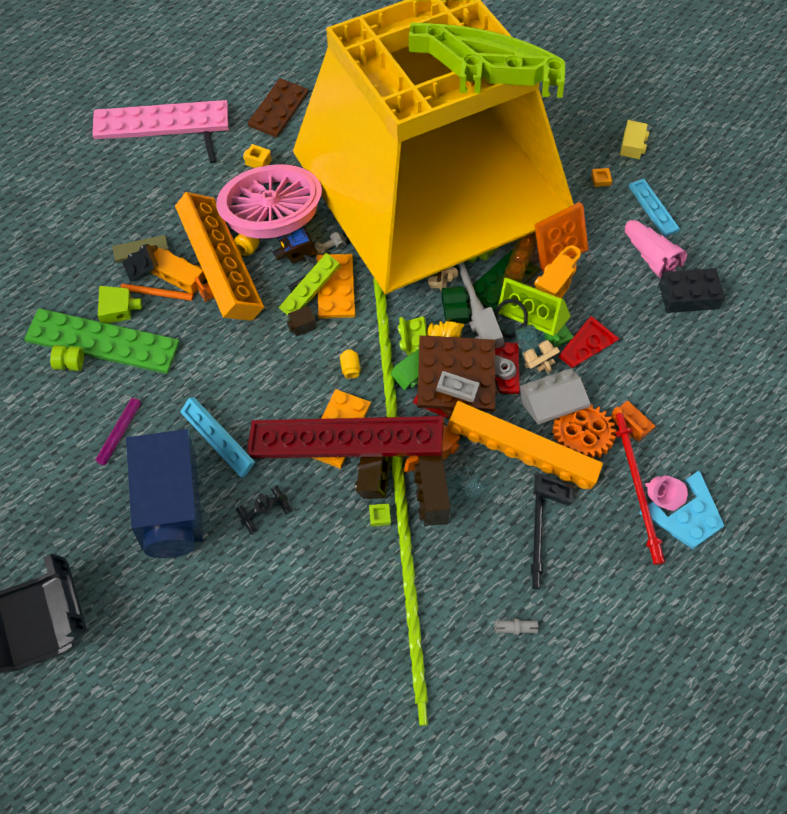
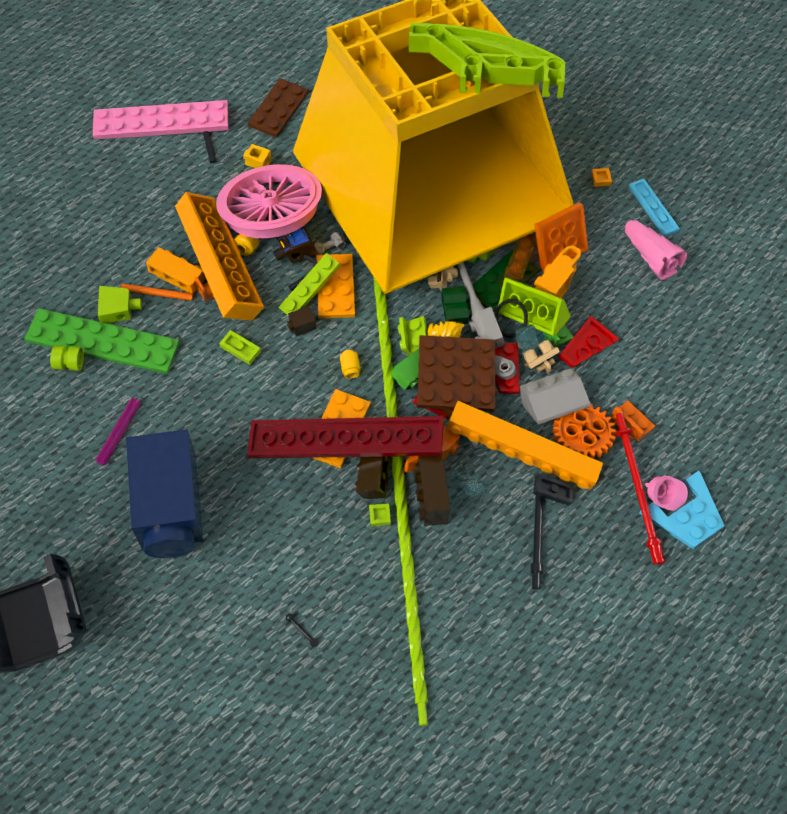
(123, 250): olive tile -> none
(140, 262): black bracket -> none
(217, 437): medium azure plate -> none
(240, 347): none -> lime plate
(263, 505): black axle -> none
(313, 641): none -> black hinge
(457, 386): light grey plate -> none
(515, 626): light grey pin -> none
(634, 139): light yellow brick -> none
(691, 290): black brick -> none

